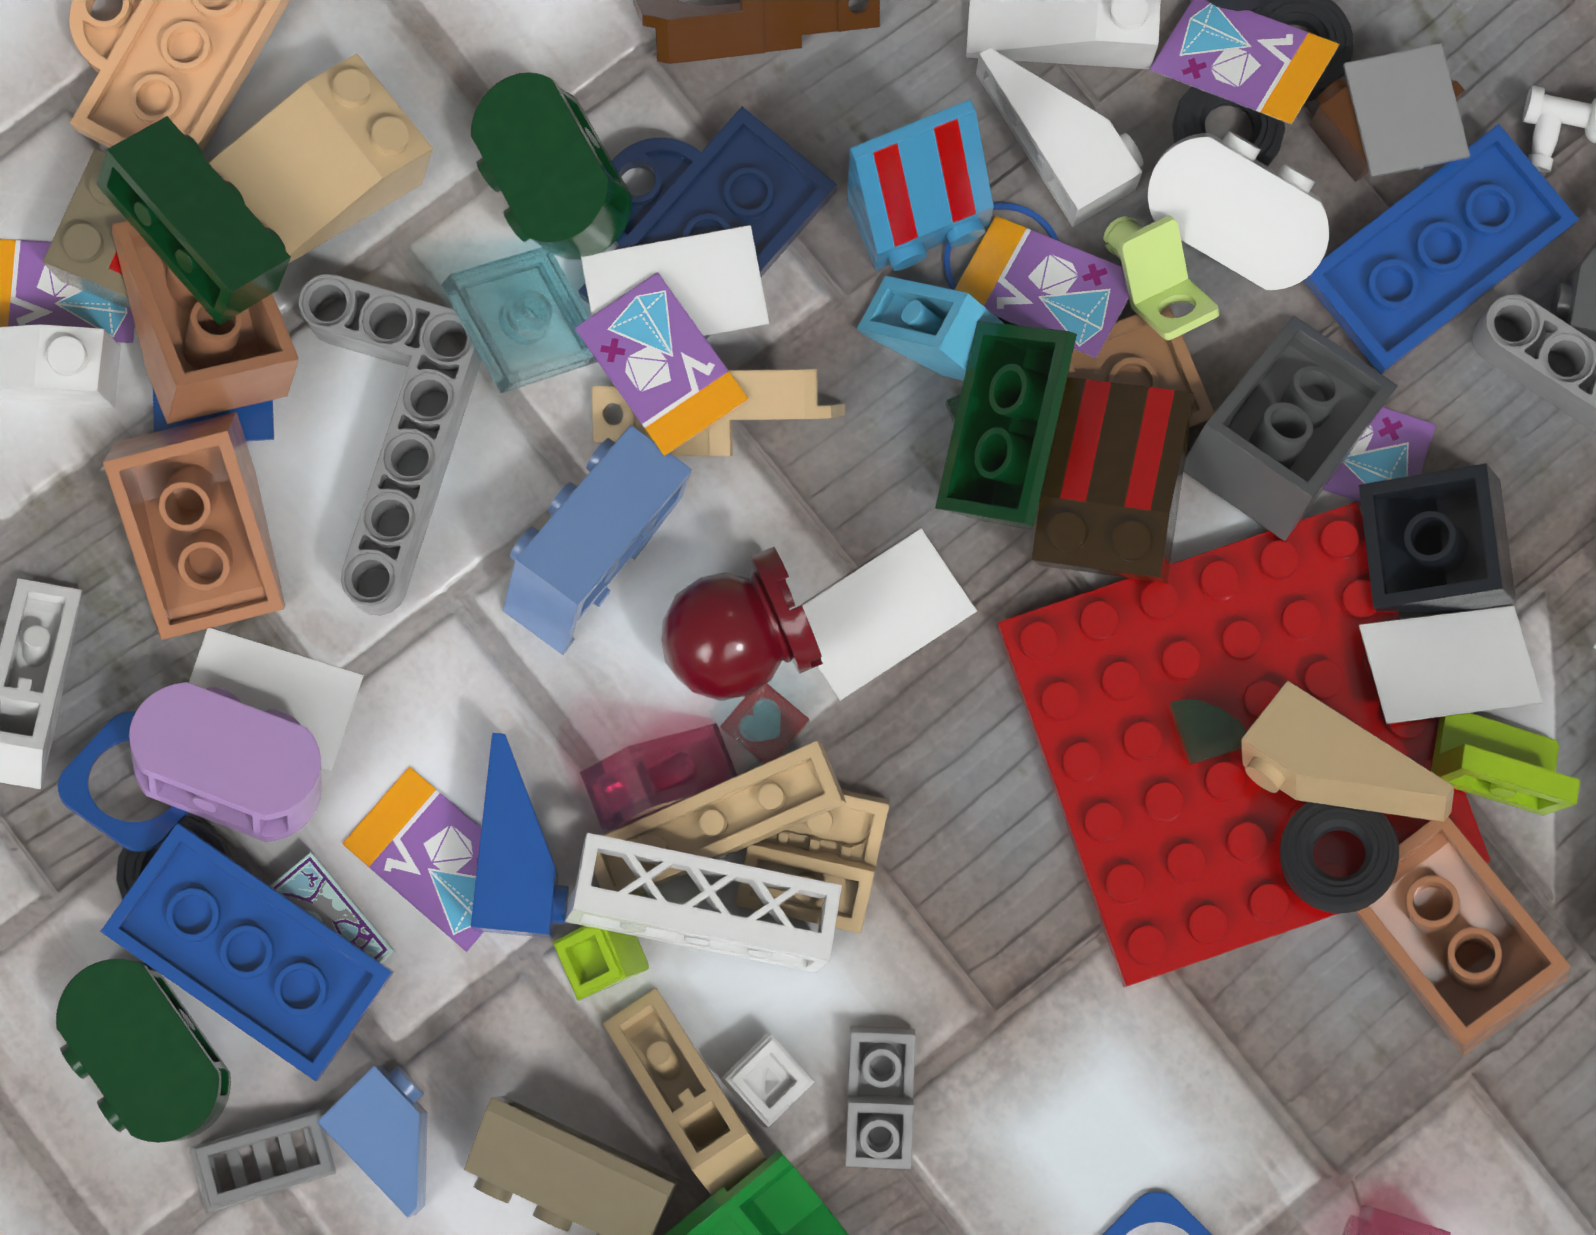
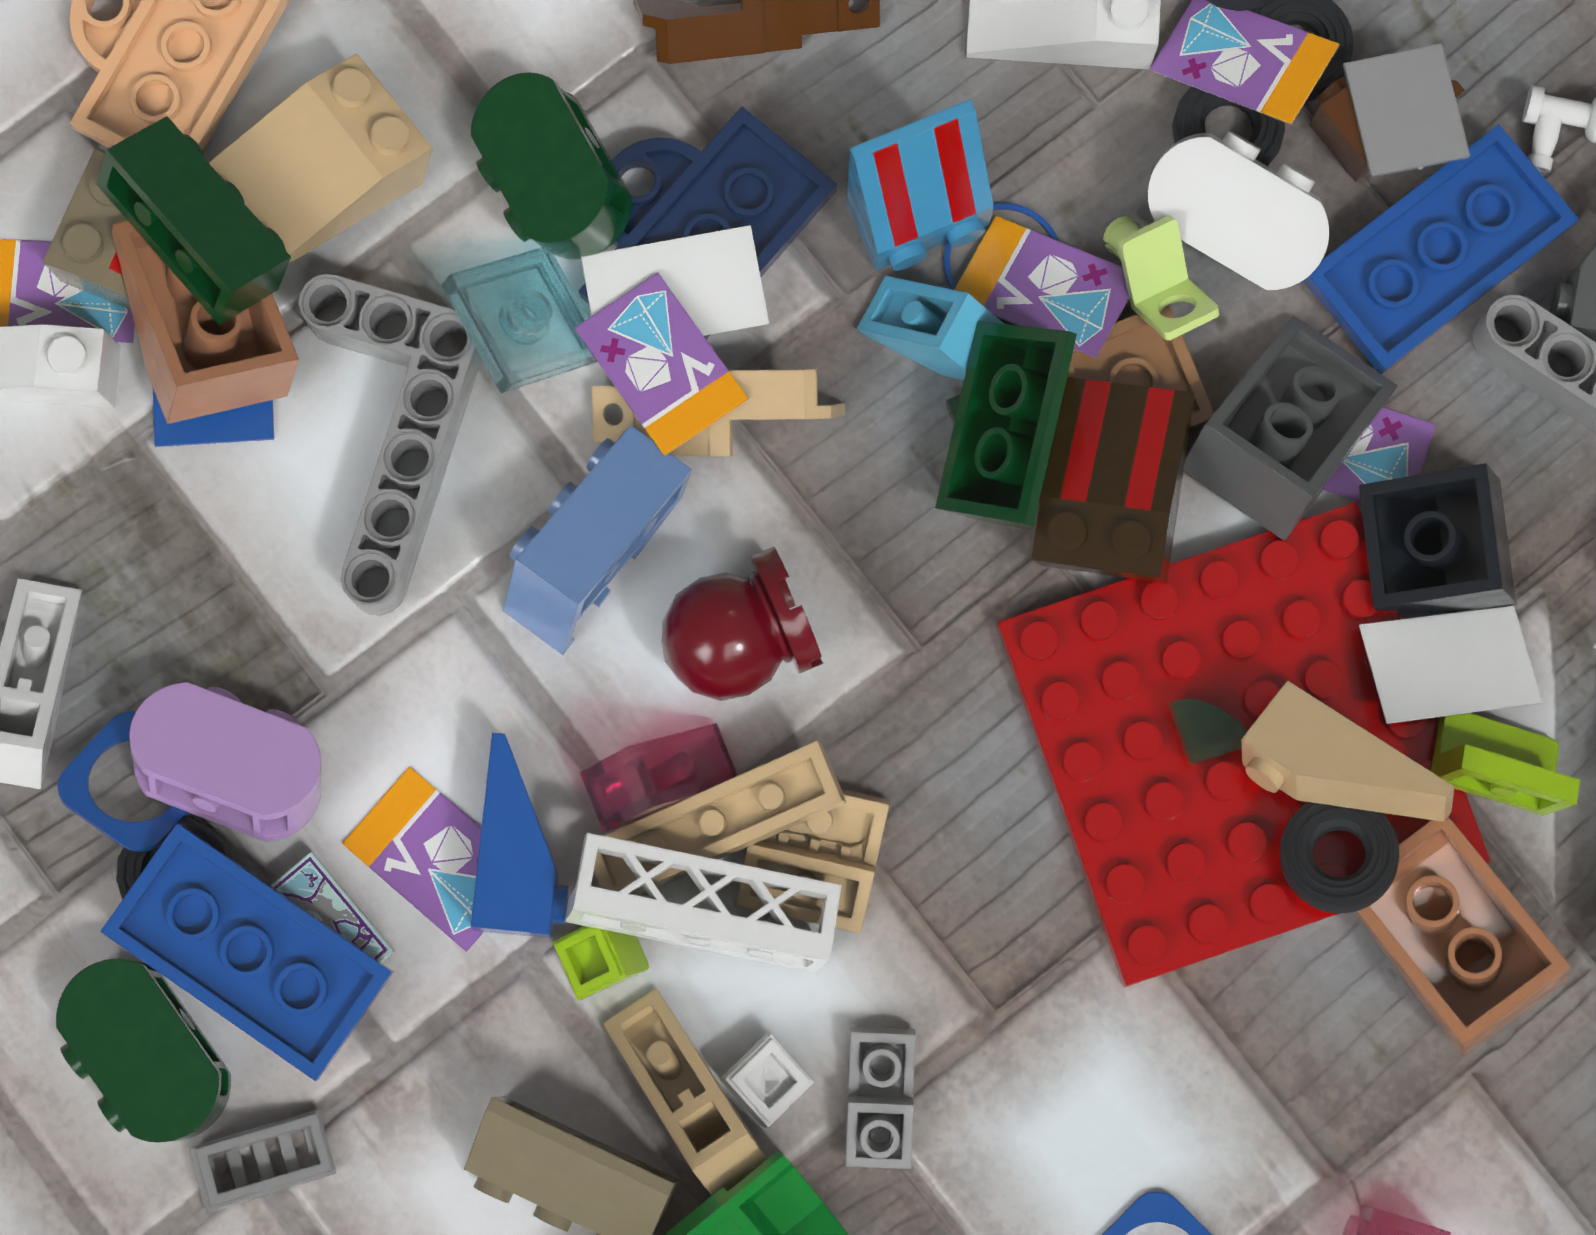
(196, 525): nougat slope -> none
(282, 681): white sticker -> none
(385, 1134): medium blue slope -> none
(765, 724): clear light blue tile -> none
(885, 613): white sticker -> none
(1065, 140): white slope -> none

